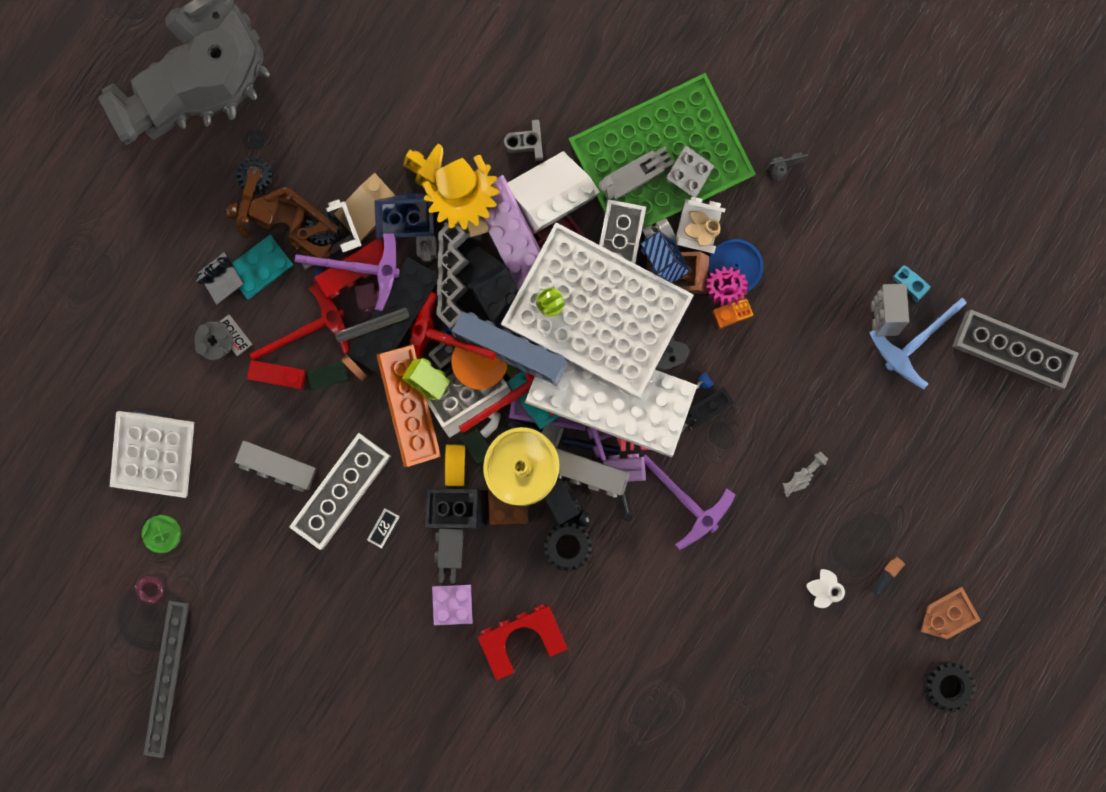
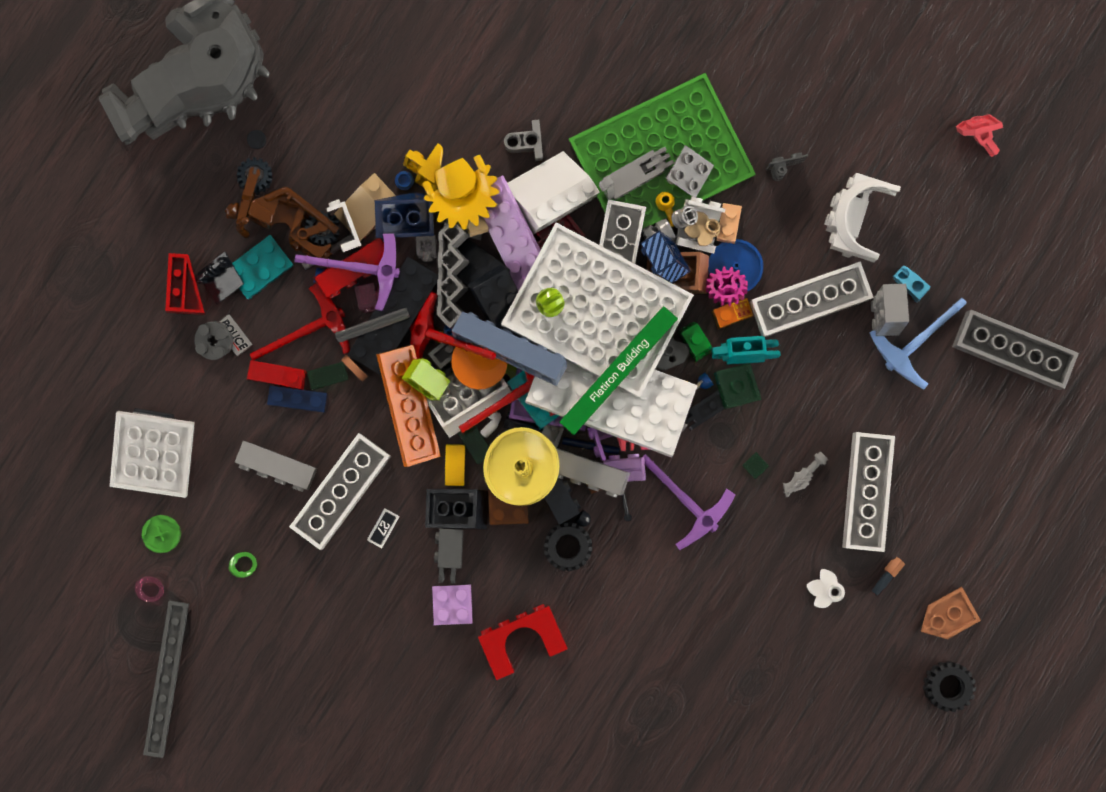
(182, 289): none -> red wedge
(241, 574): none -> bright green piece
(297, 399): none -> dark blue plate
(404, 180): none -> blue plate
(618, 370): none -> green tile
(667, 207): none -> yellow bar
(684, 217): none -> light grey wheel
(695, 340): none -> green torso
(729, 223): none -> light nougat plate
(737, 386): none -> clear green tile
(746, 350): none -> teal hinge
(755, 465): none -> clear green tile
(811, 299): none -> white brick
(848, 214): none -> white piece
(868, 491): none -> white brick
(981, 129): none -> coral piece

